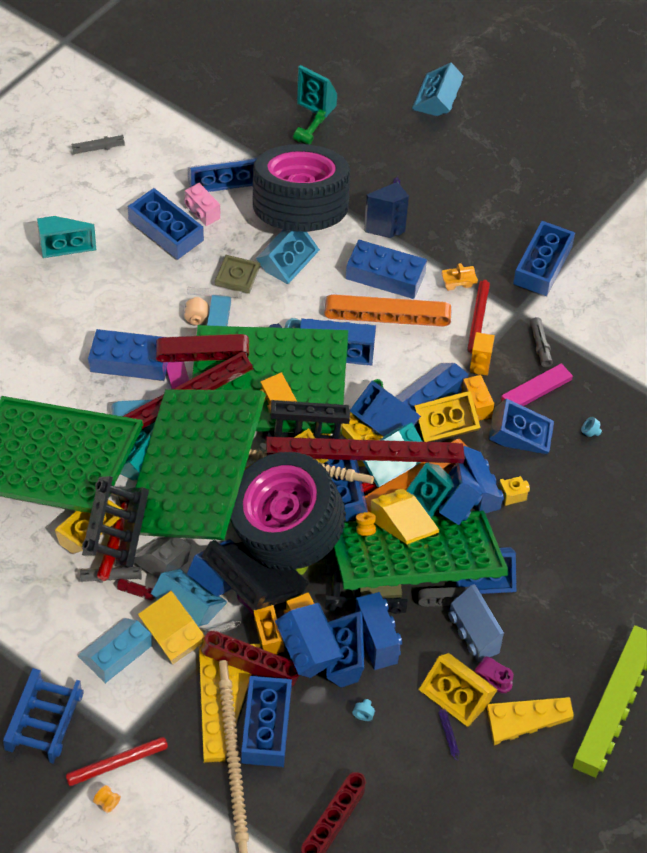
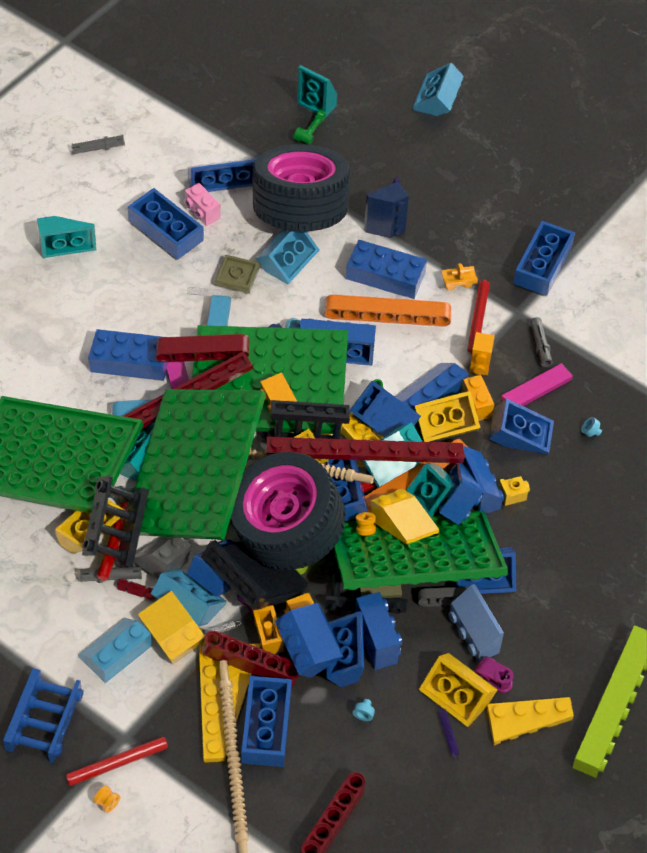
(196, 310): light nougat head -> none

